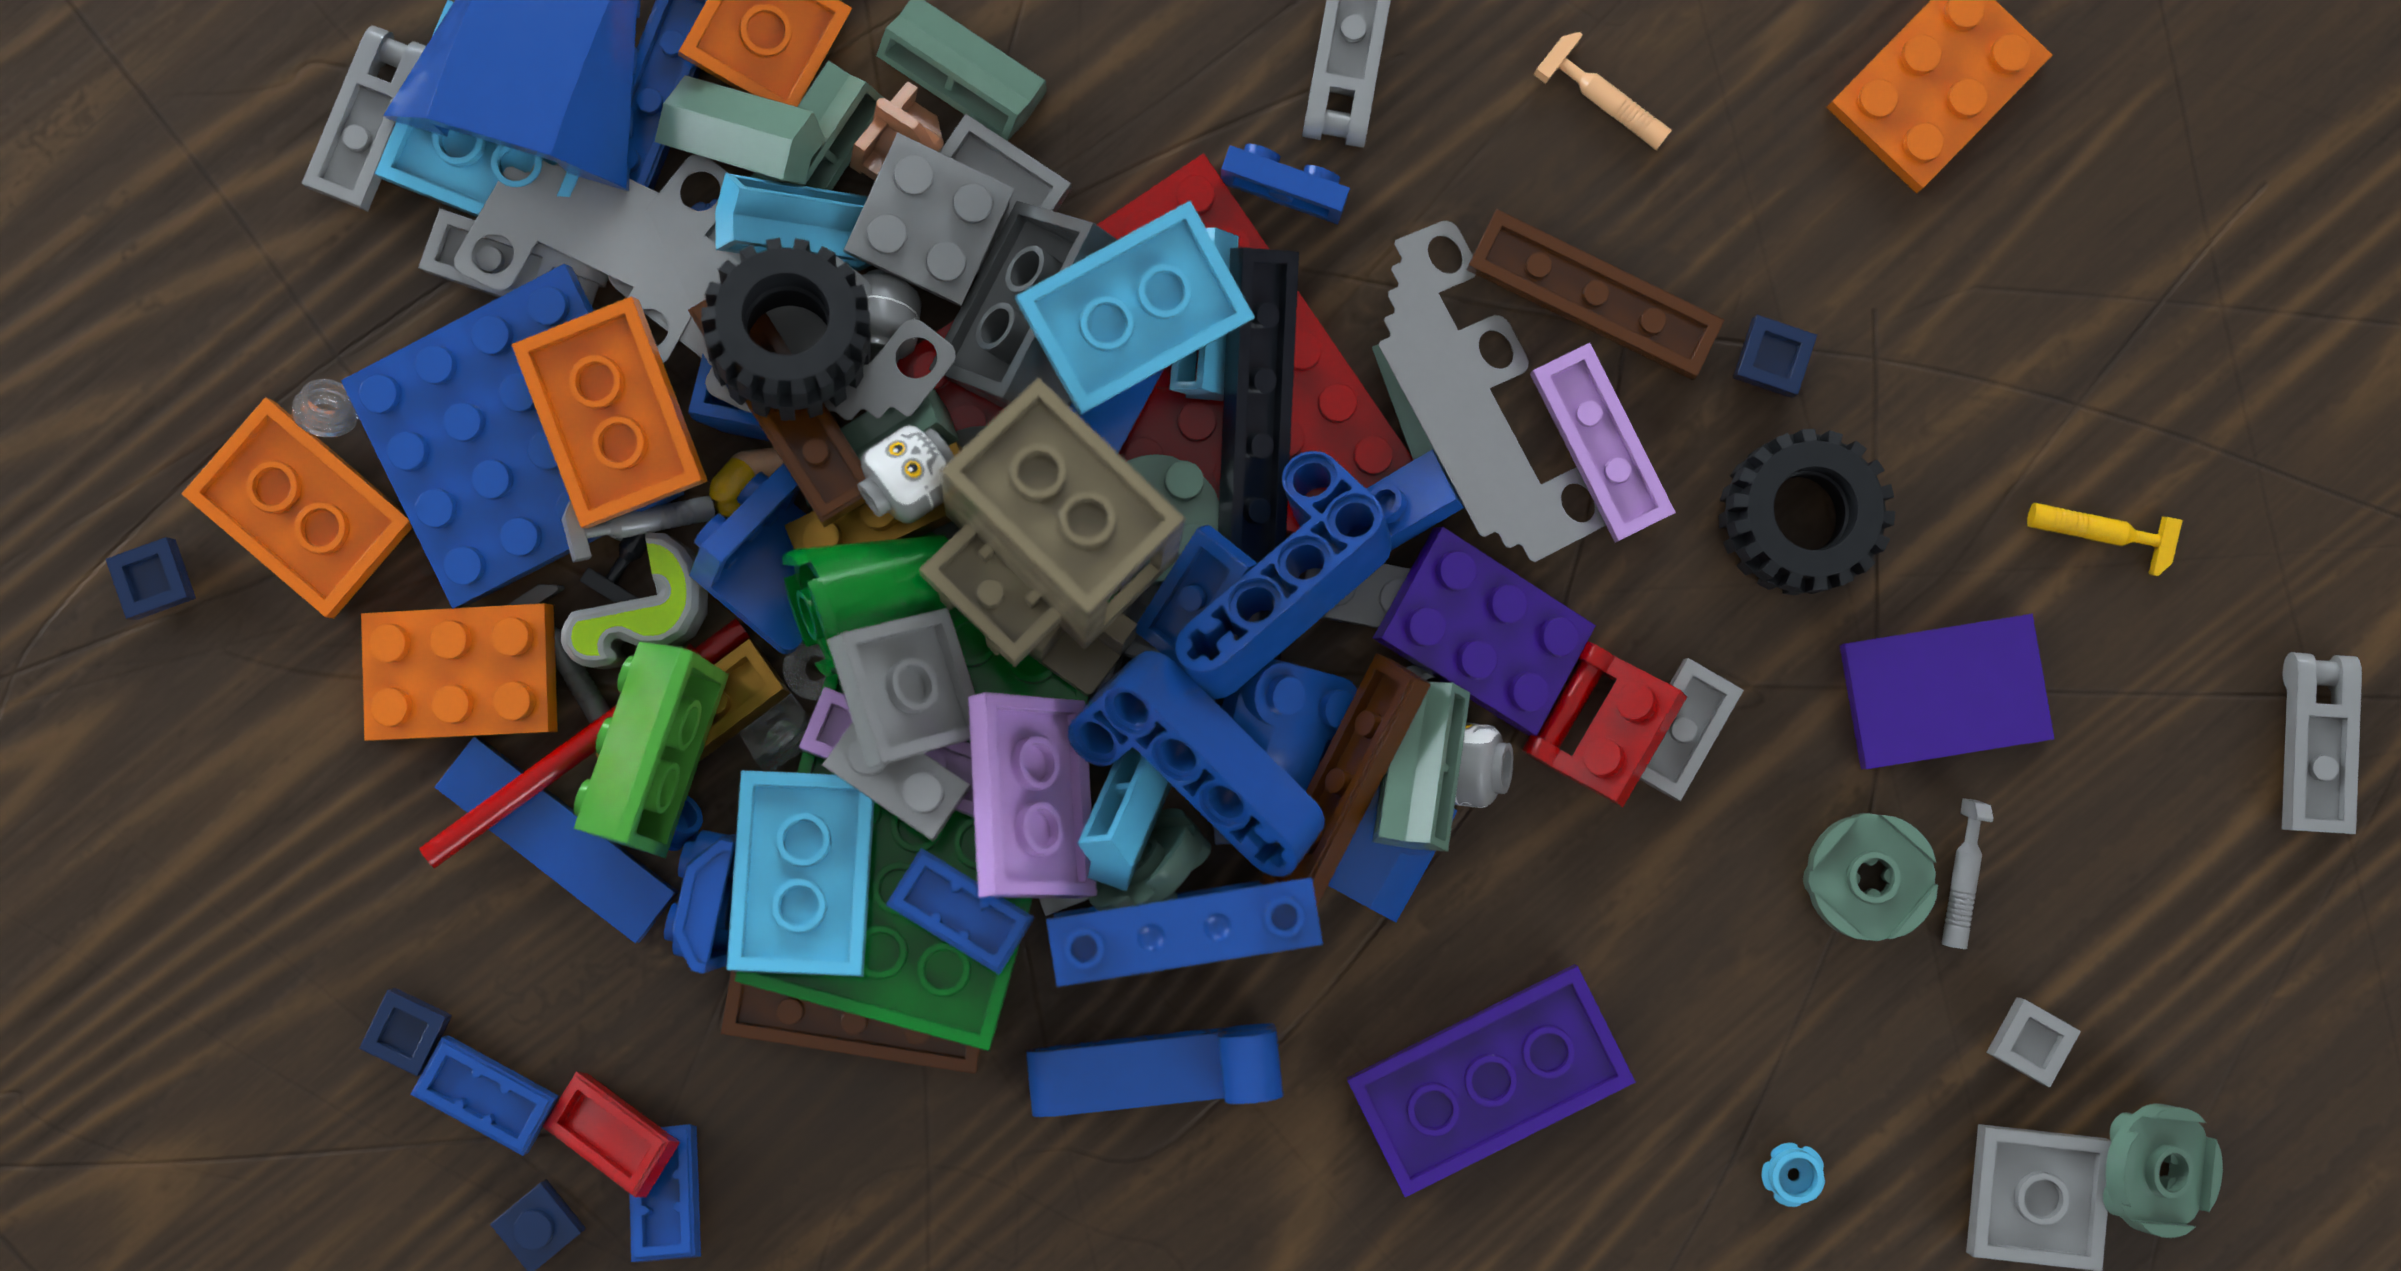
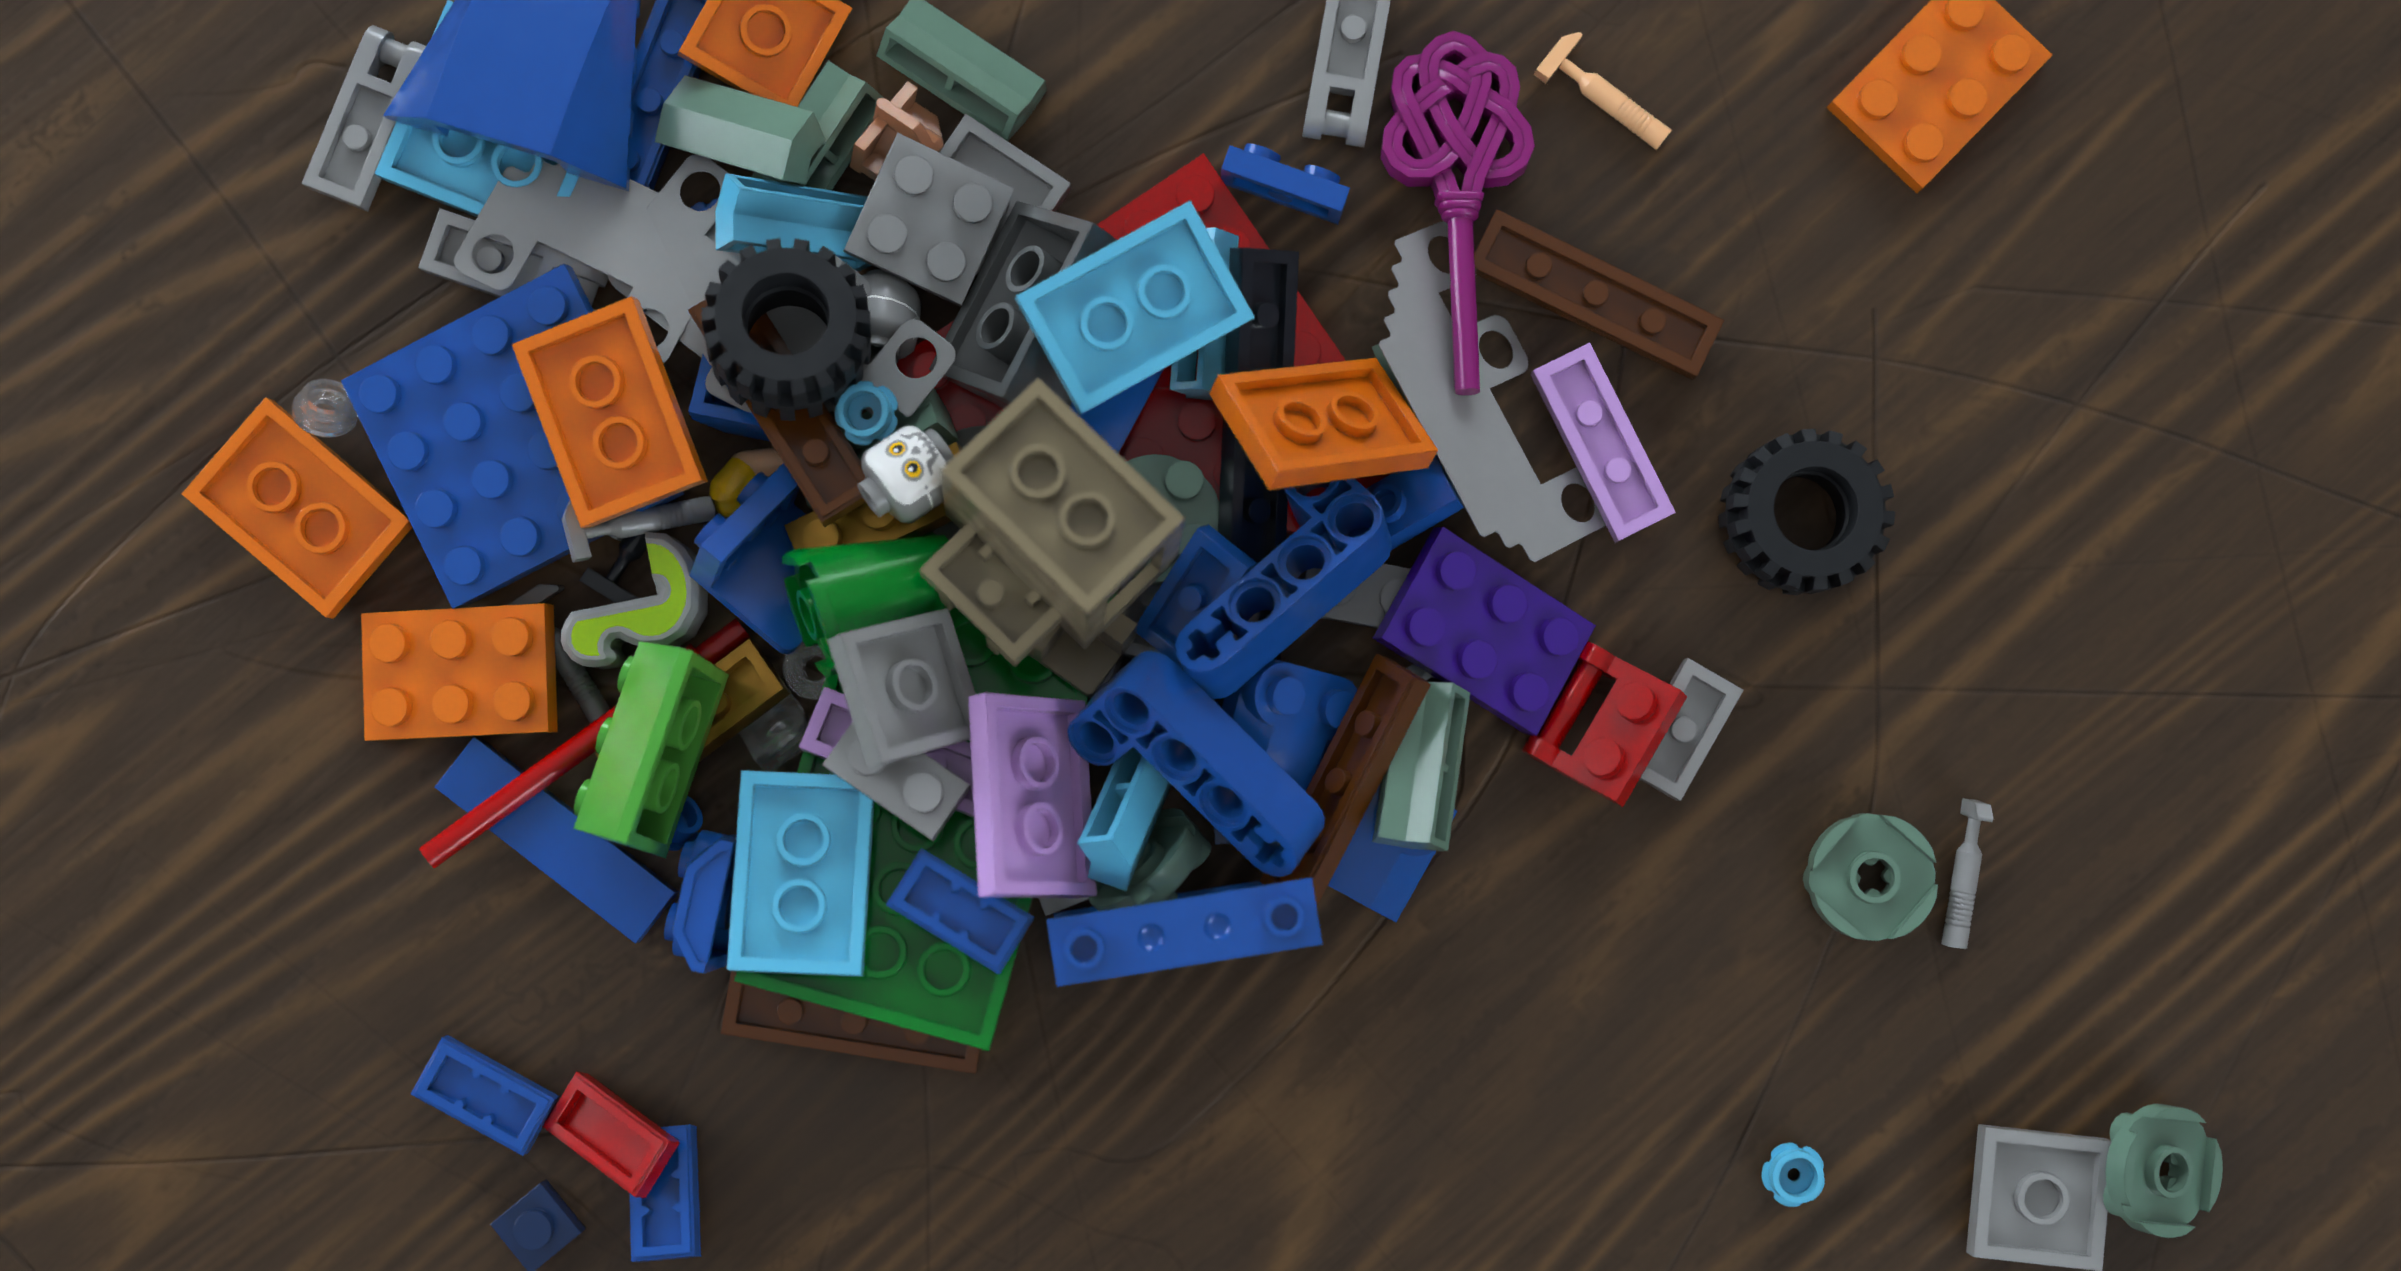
(150, 578): dark blue plate -> none
(405, 1031): dark blue plate -> none
(852, 403): none -> medium azure plate
(1156, 1070): blue beam -> none
(1322, 422): none -> orange plate
(1470, 85): none -> magenta piece
(1484, 766): light grey head -> none
(1490, 1080): dark purple plate -> none
(1774, 356): dark blue plate -> none
(1946, 691): dark purple tile -> none
(2033, 1042): light grey plate -> none
(2109, 531): yellow piece -> none
(2321, 744): light grey plate -> none

